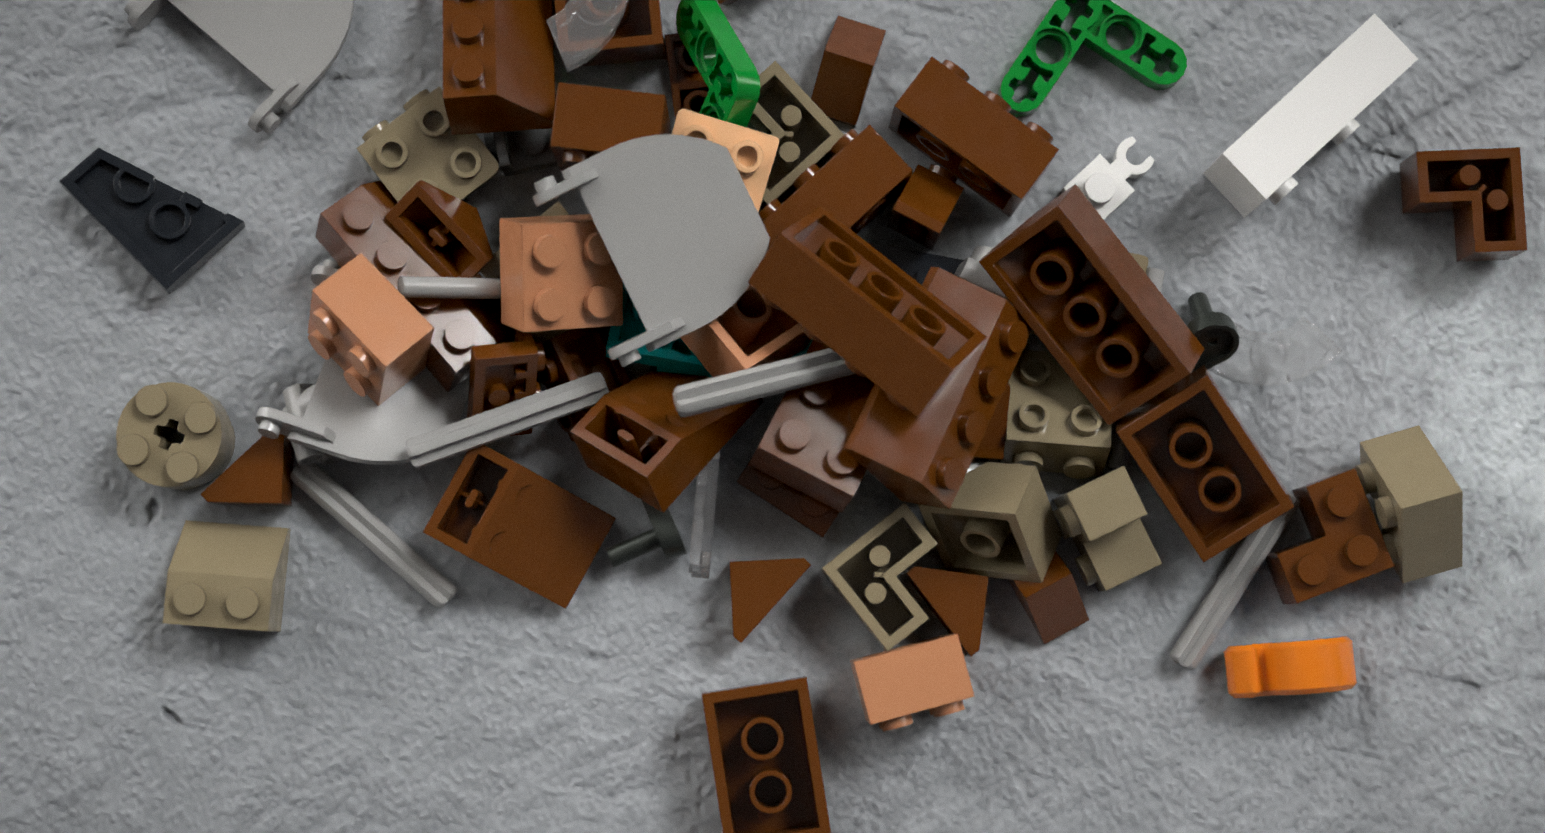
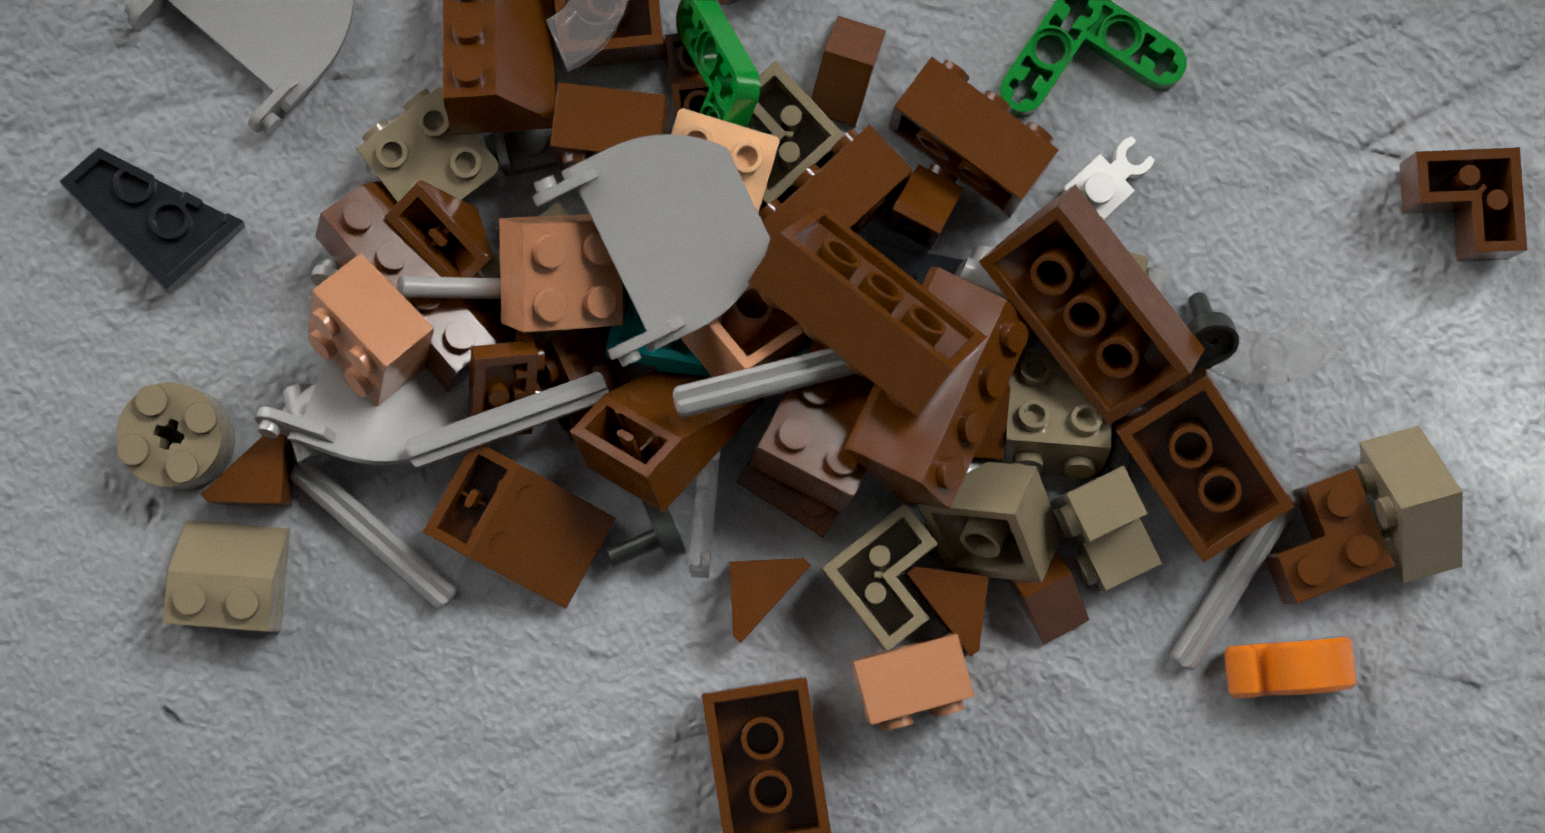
(1309, 117): white brick -> none

